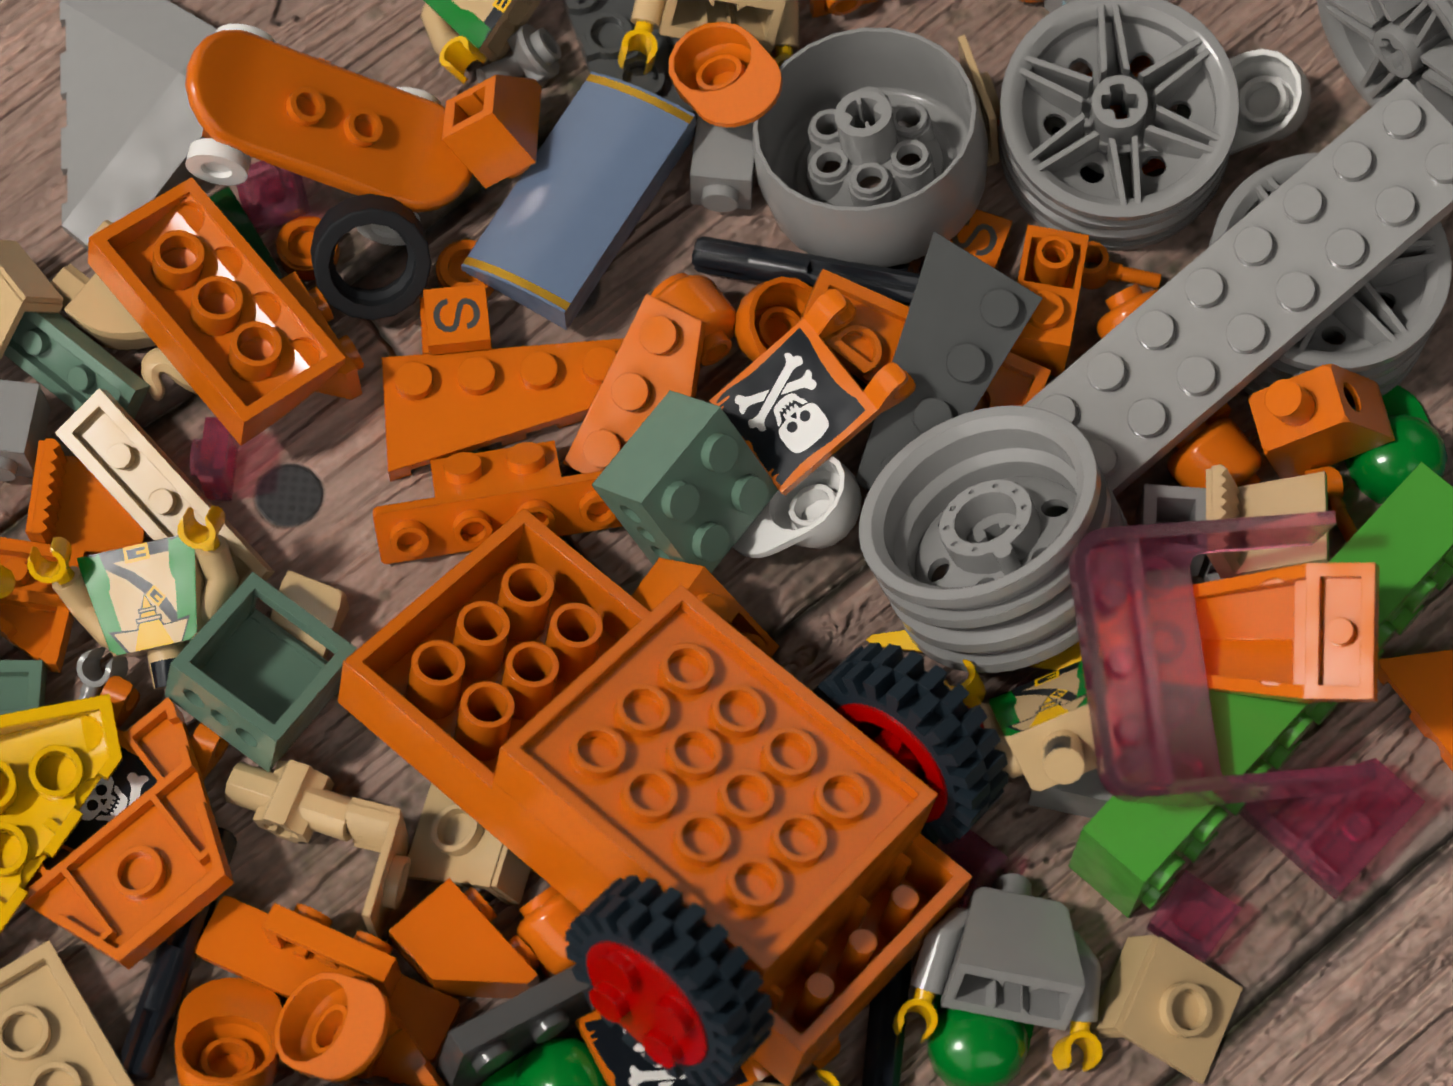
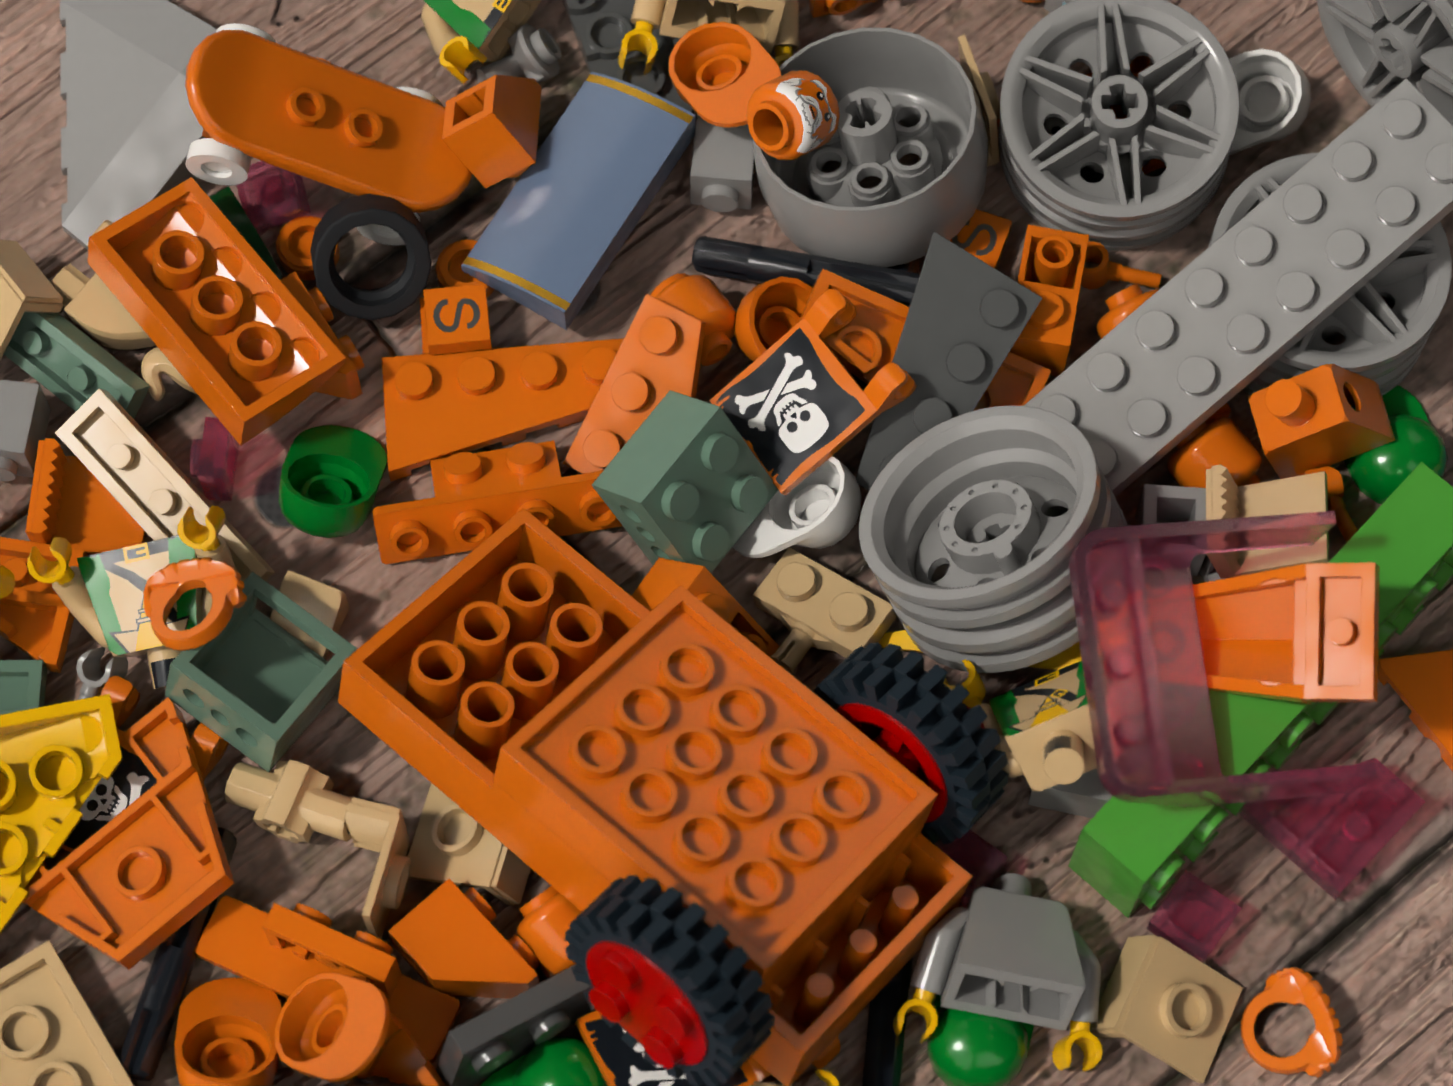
(175, 579): none -> orange piece
(331, 480): none -> green cap
(792, 115): none -> orange head
(819, 609): none -> tan plate
(1322, 1047): none -> orange piece

